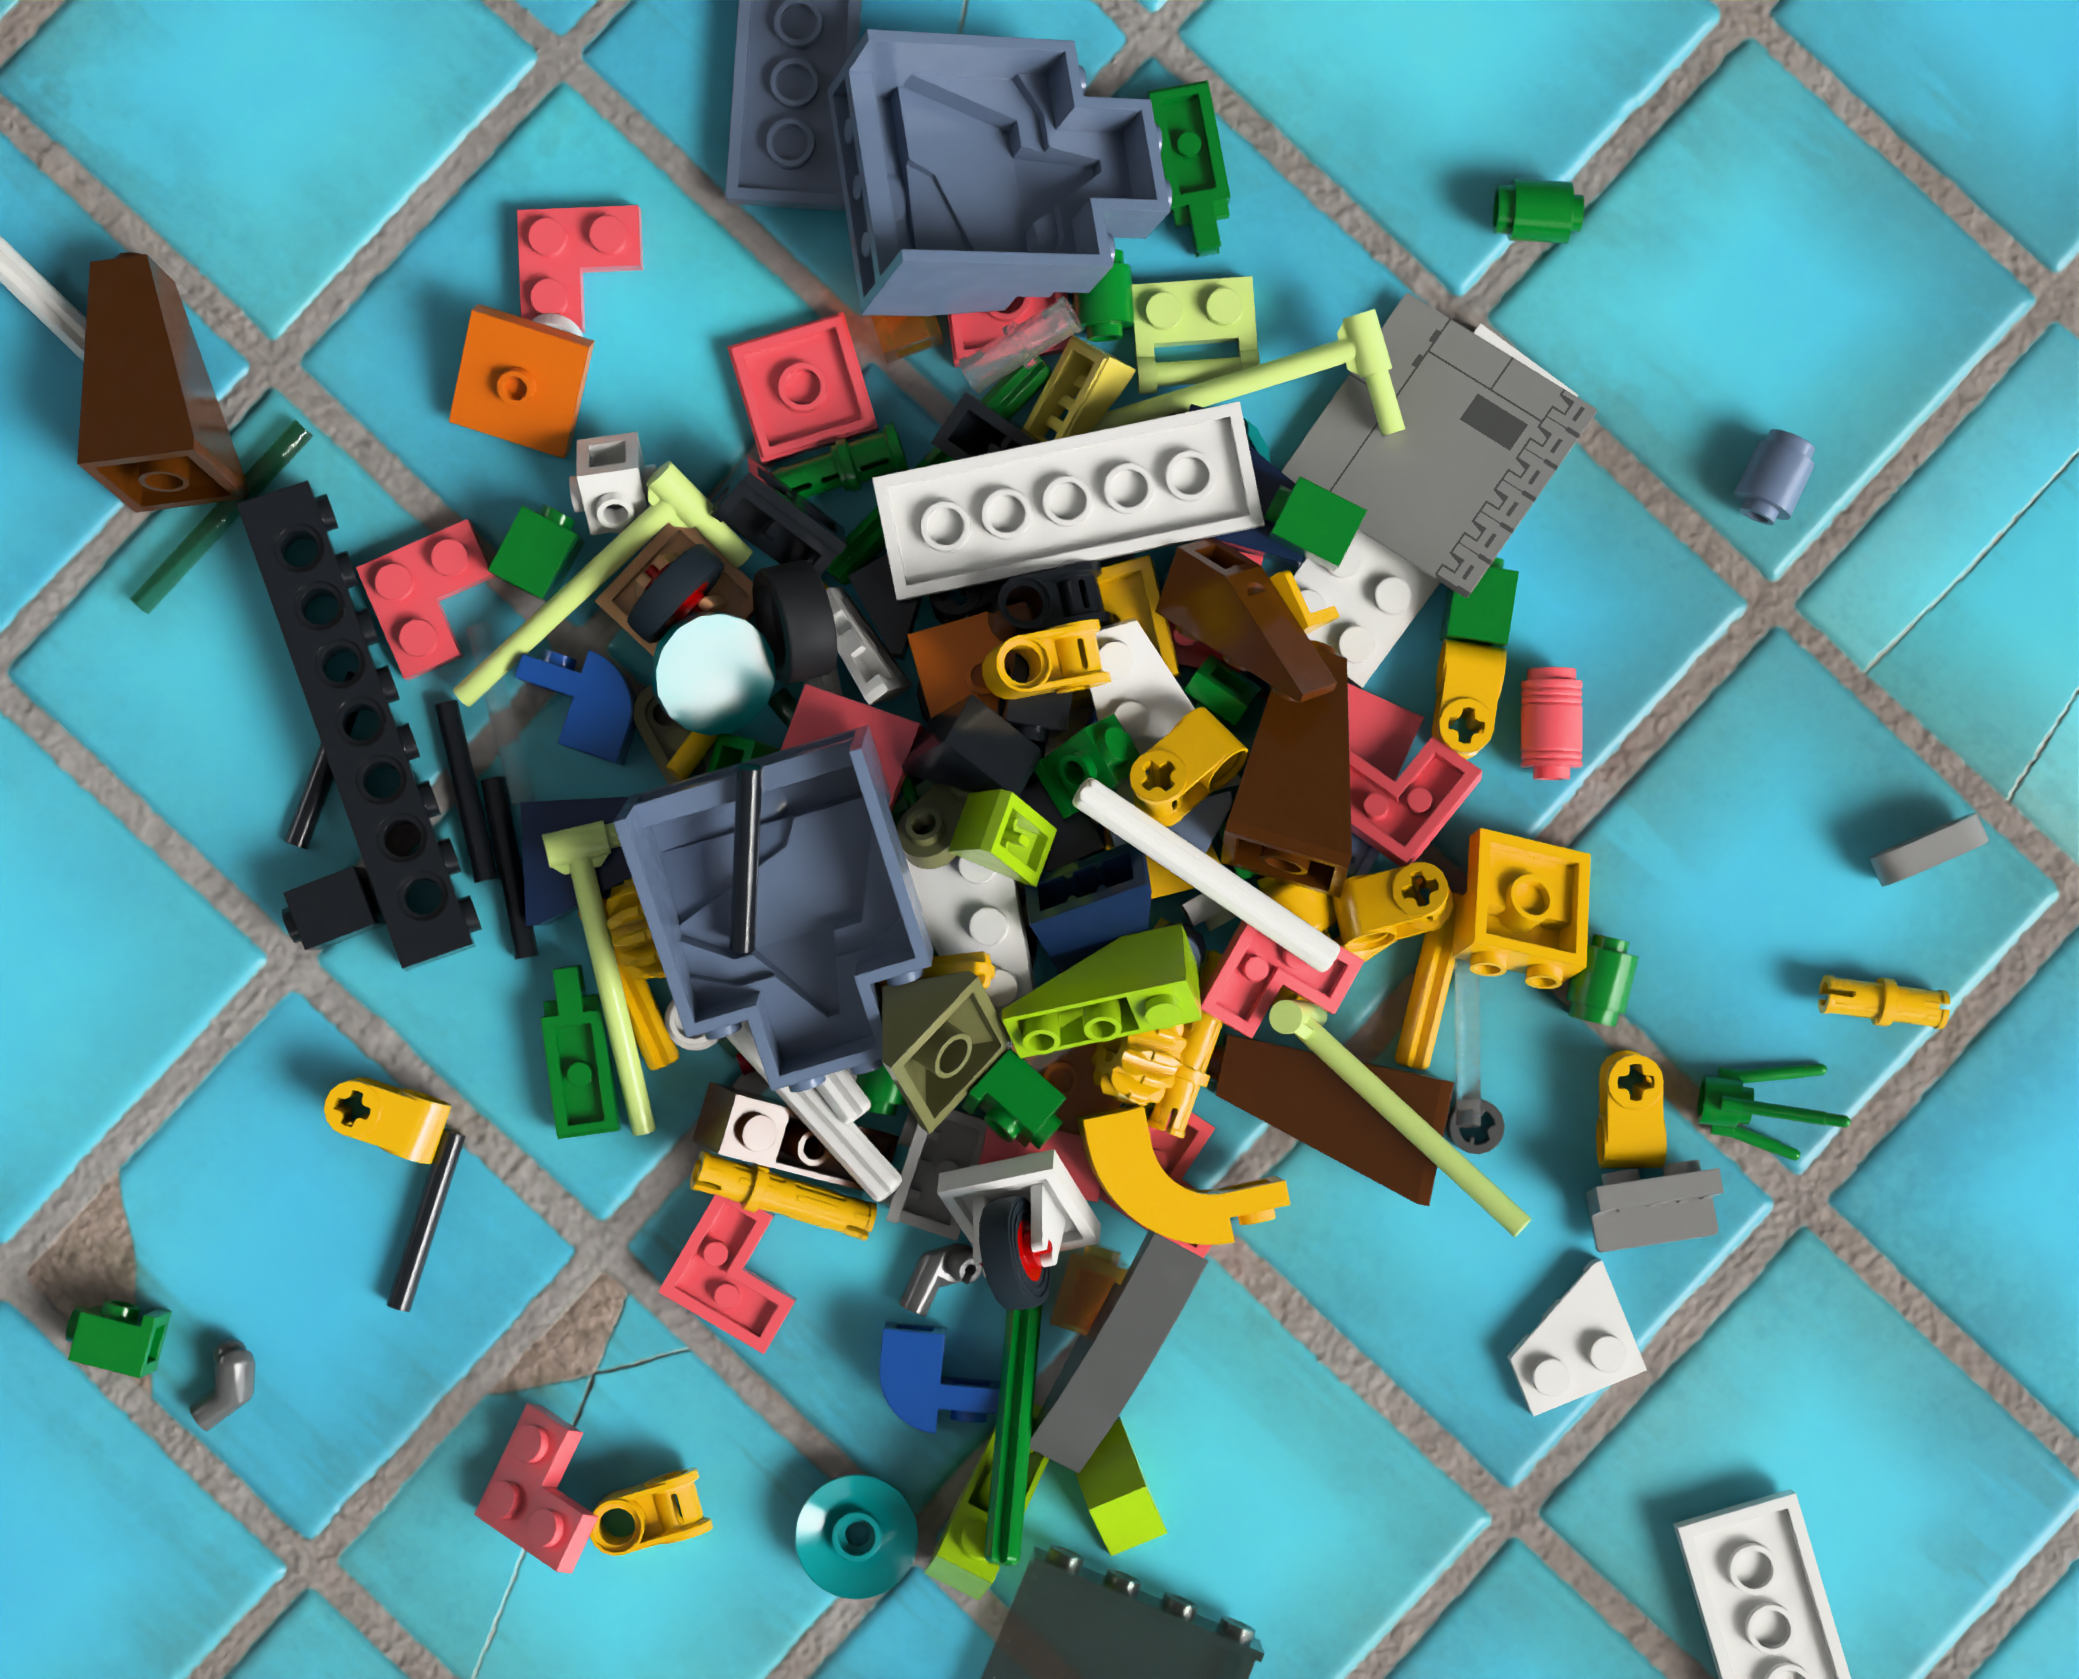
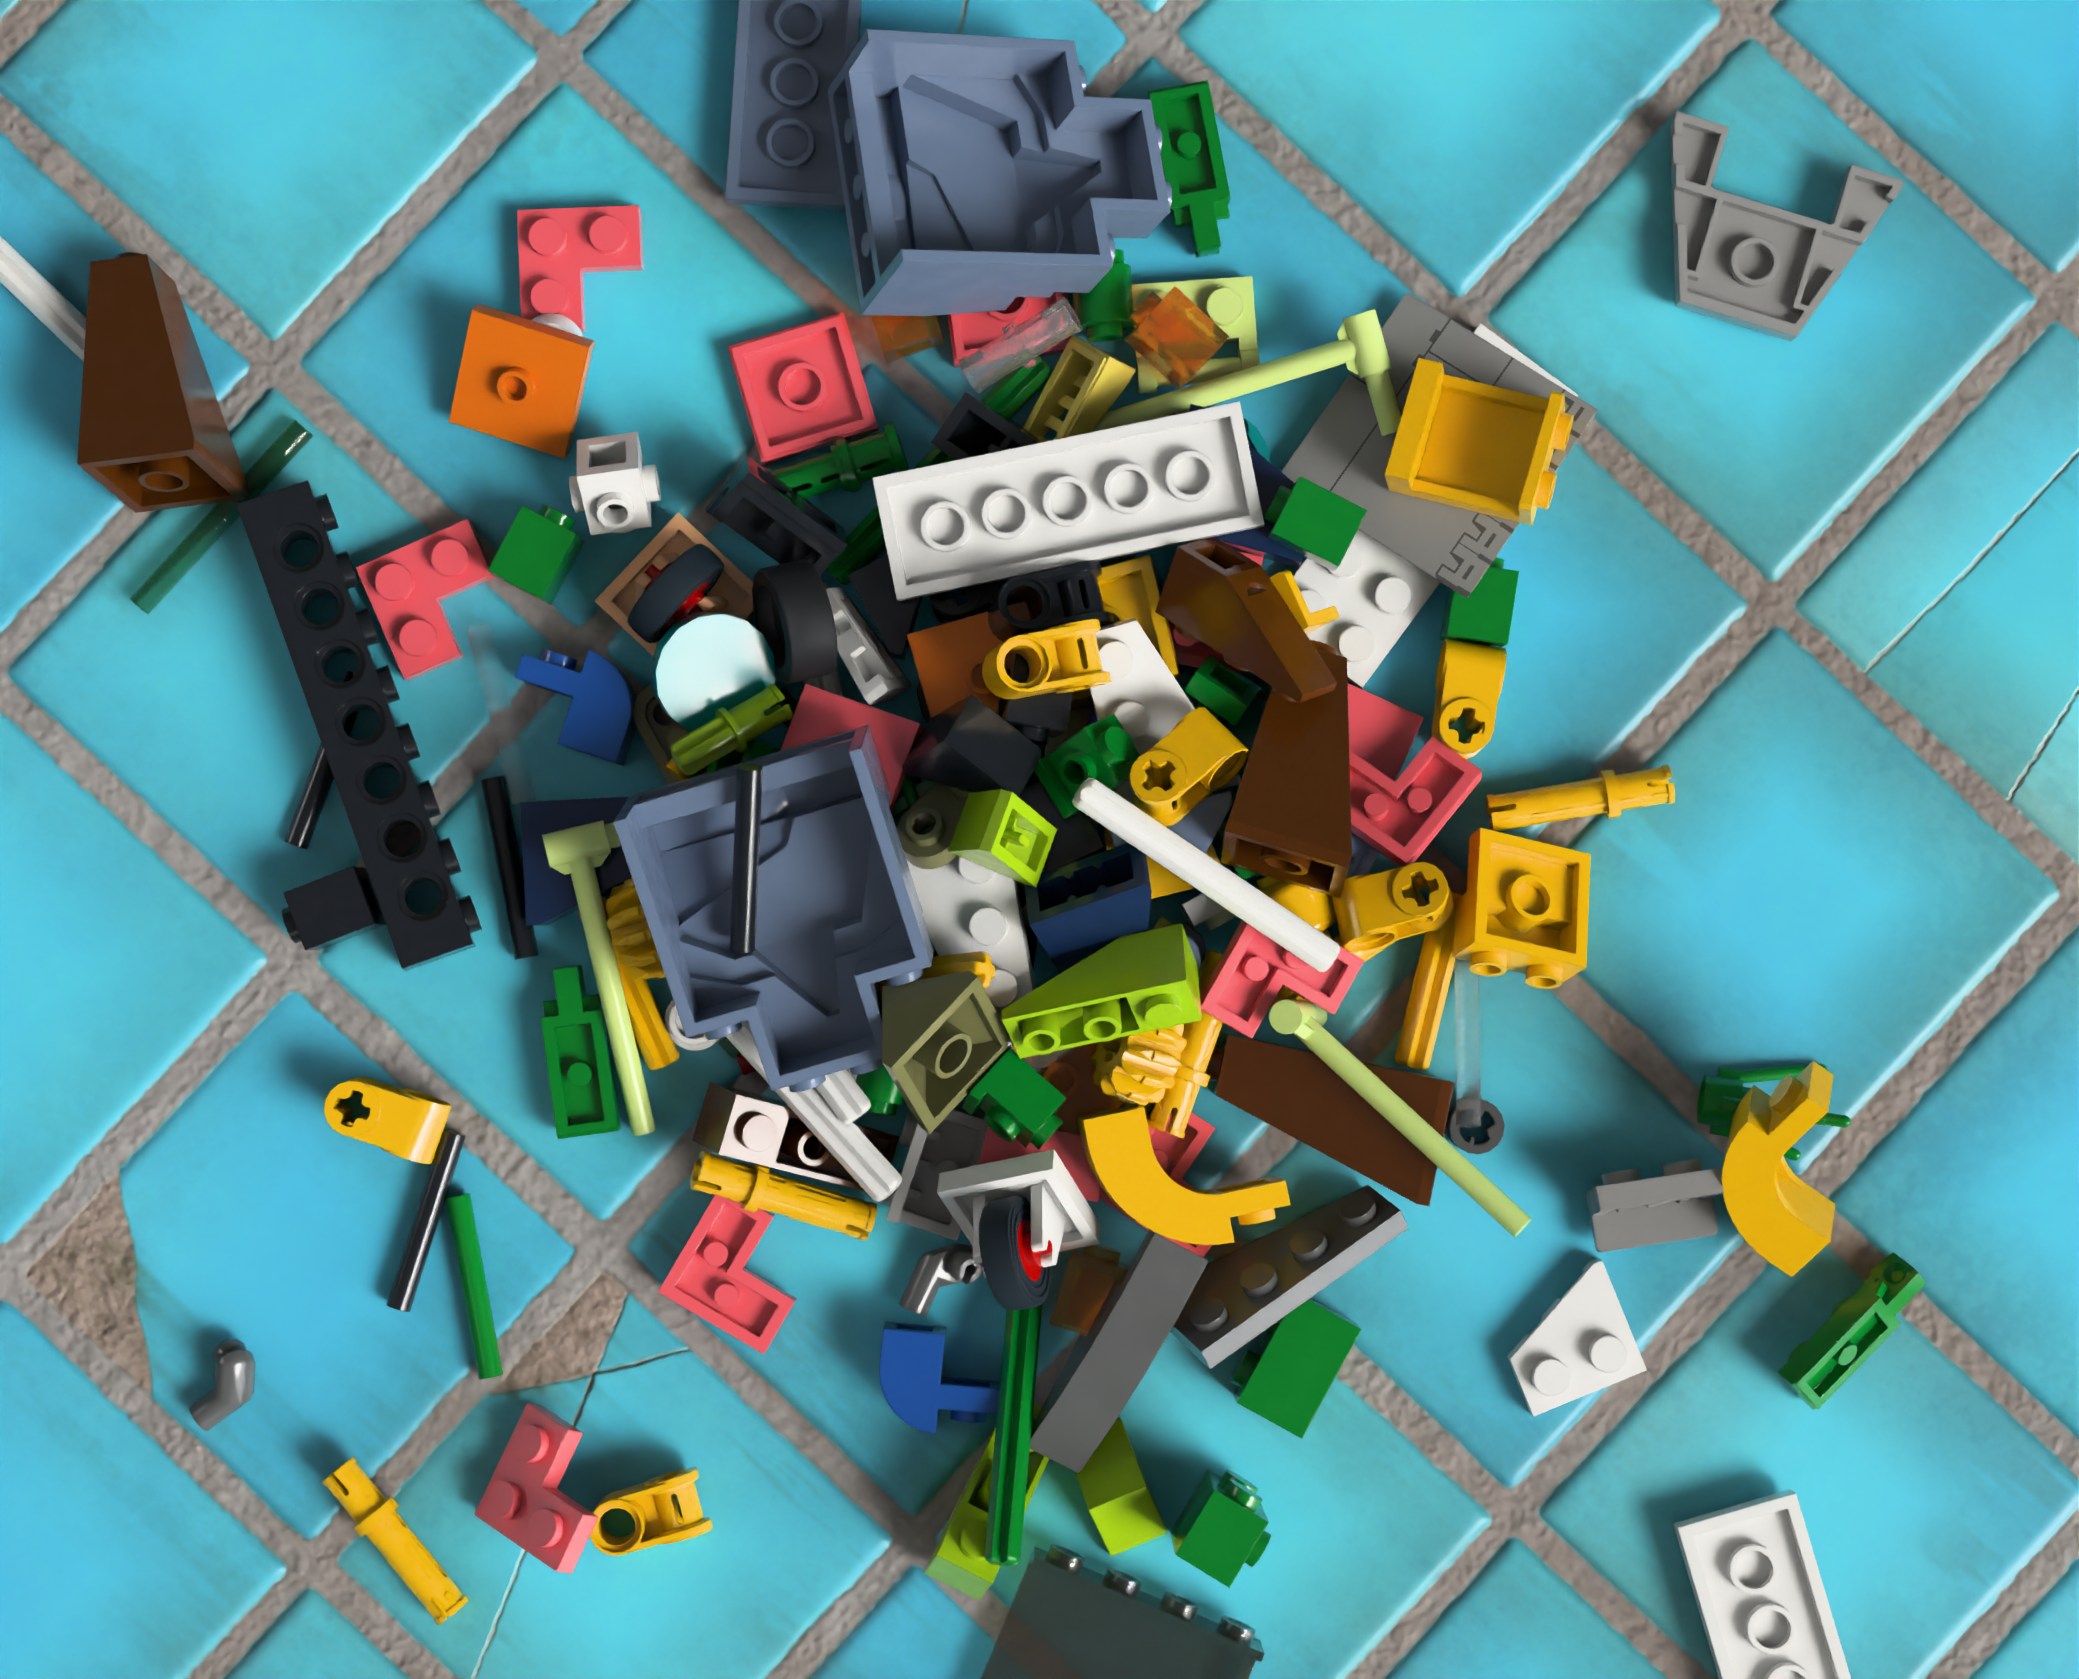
(117, 1337): green brick -> none
(395, 1540): none -> yellow pin
(465, 791): black bar -> none
(474, 1286): none -> green bar
(672, 501): yellowish green bar -> none
(730, 730): none -> lime axle
(850, 1567): teal dish -> none
(1174, 335): none -> clear orange brick
(1222, 1527): none -> green brick
(1282, 1270): none -> dark grey wing
(1294, 1365): none -> green brick
(1477, 445): none -> yellow panel
(1537, 211): green brick -> none
(1551, 722): coral head -> none
(1581, 798): none -> yellow pin
(1605, 983): green brick -> none
(1630, 1125): yellow piece -> none
(1755, 259): none -> light grey wing
(1763, 1196): none -> yellow arch
(1775, 477): sand blue brick -> none
(1852, 1332): none -> green hinge
(1883, 1002): yellow pin -> none
(1929, 849): light grey beam -> none

